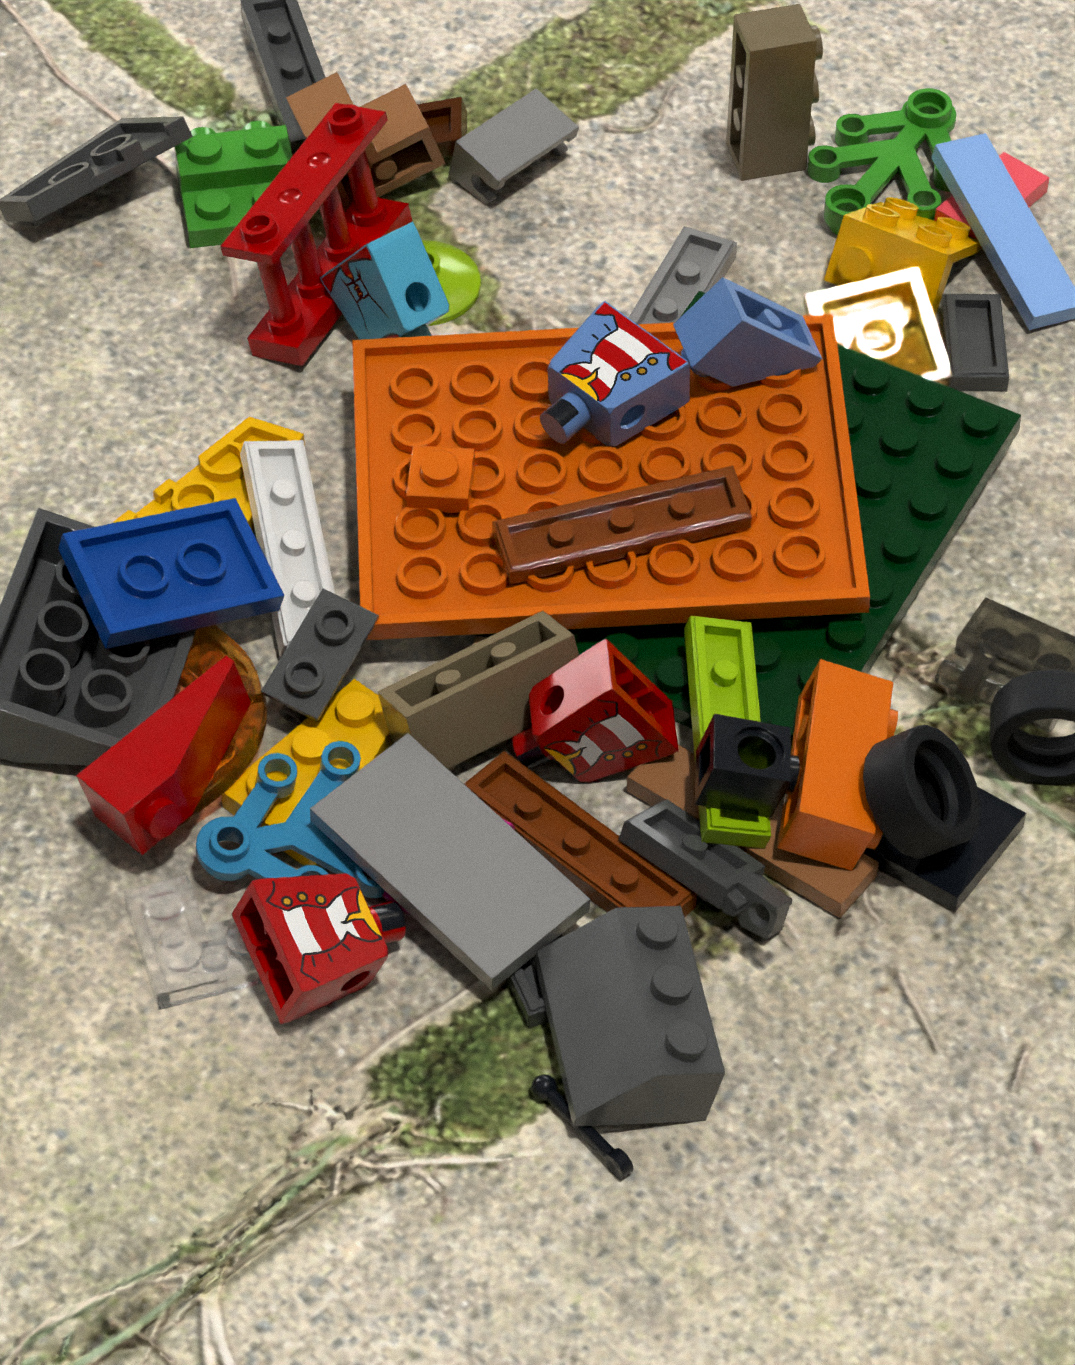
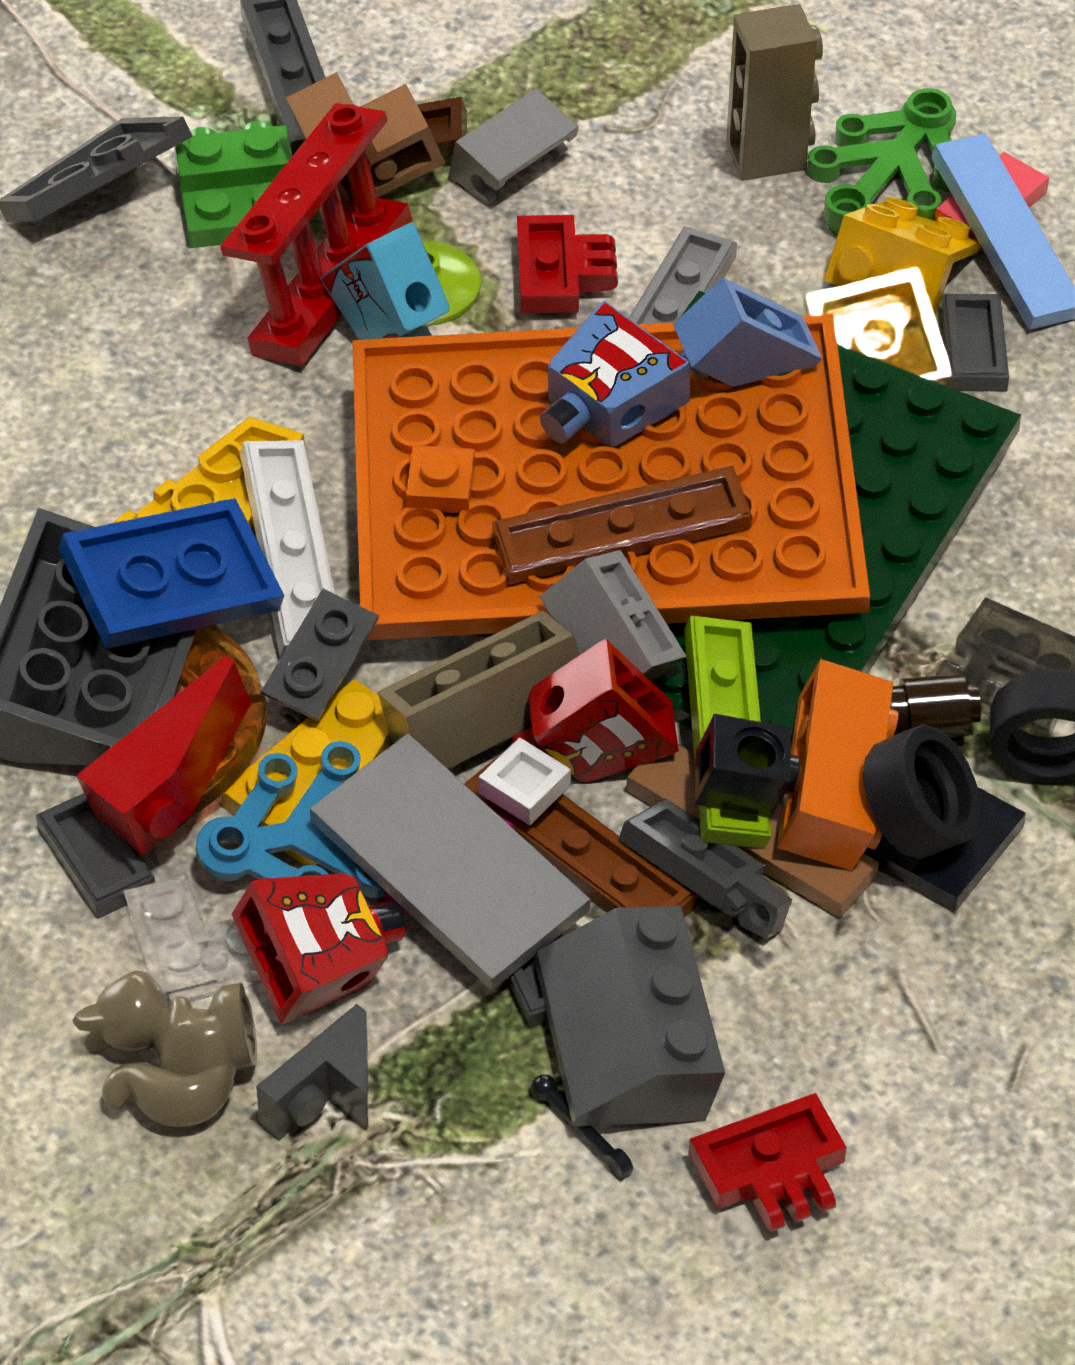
(92, 855): none -> dark grey tile
(195, 1047): none -> dark tan animal
(324, 1070): none -> dark grey slope
(524, 781): none -> white plate
(560, 264): none -> red hinge
(609, 602): none -> light grey hinge
(772, 1160): none -> red hinge
(937, 702): none -> dark brown brick

